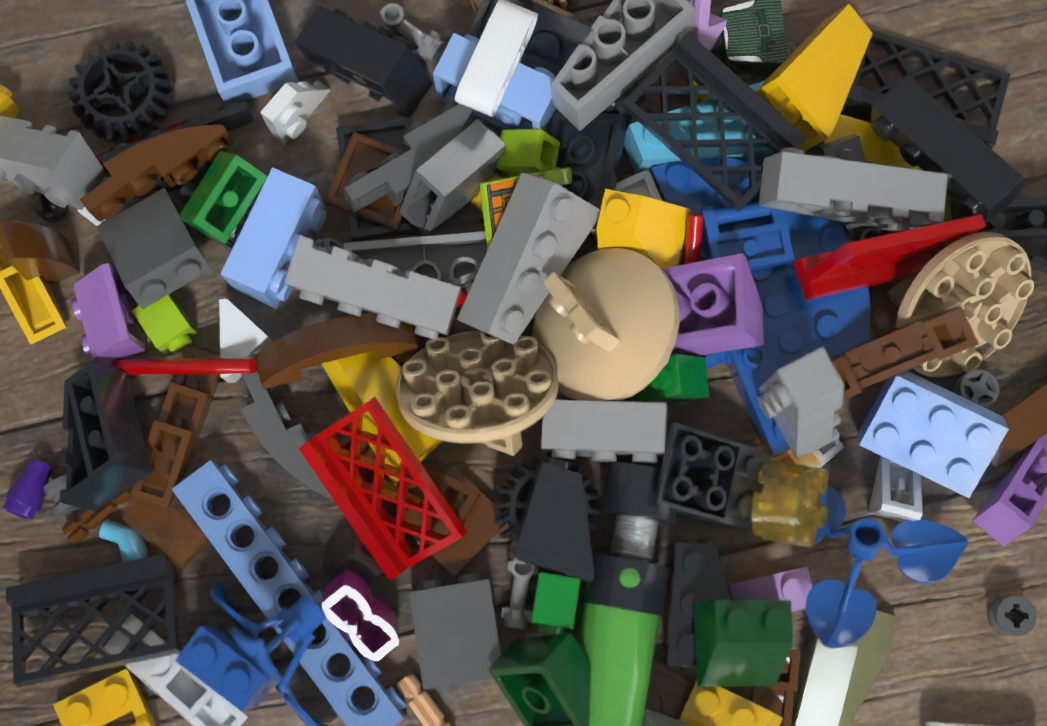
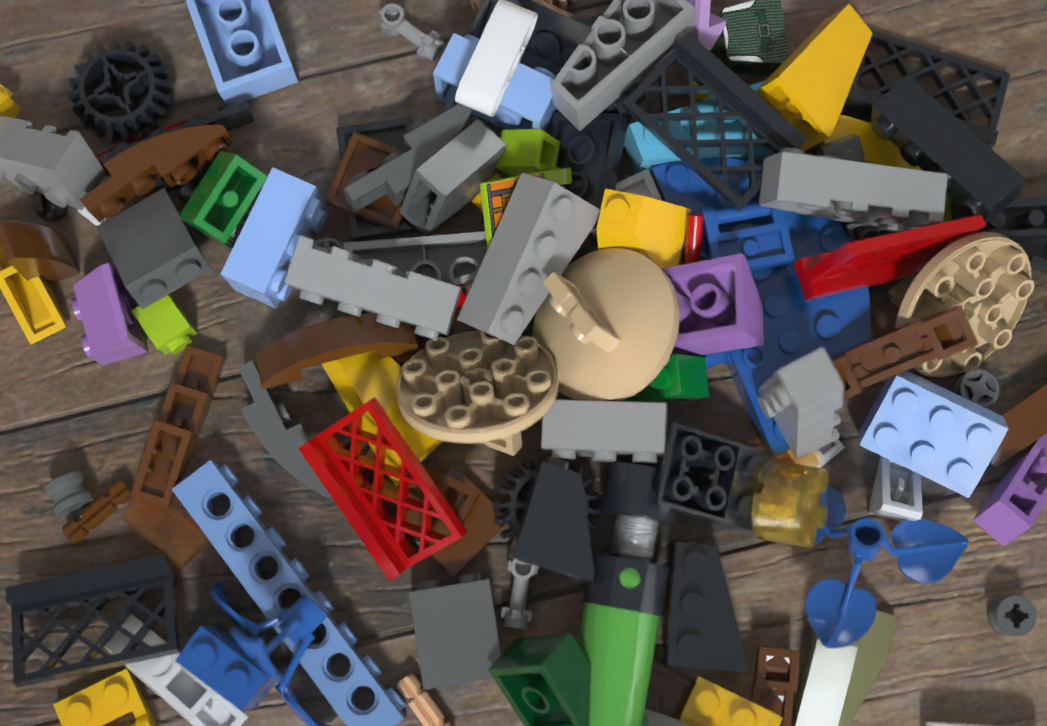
(27, 492): dark purple cone -> none
(103, 437): black wedge -> none
(129, 541): medium azure arm -> none
(186, 366): red bar -> none
(238, 336): white slope -> none
(291, 107): white wing -> none
(349, 552): clear smoke panel -> none
(365, 57): black wedge -> none
(367, 619): magenta brick -> none
(555, 602): green brick -> none
(742, 641): dark green slope -> none
(787, 585): lavender slope -> none

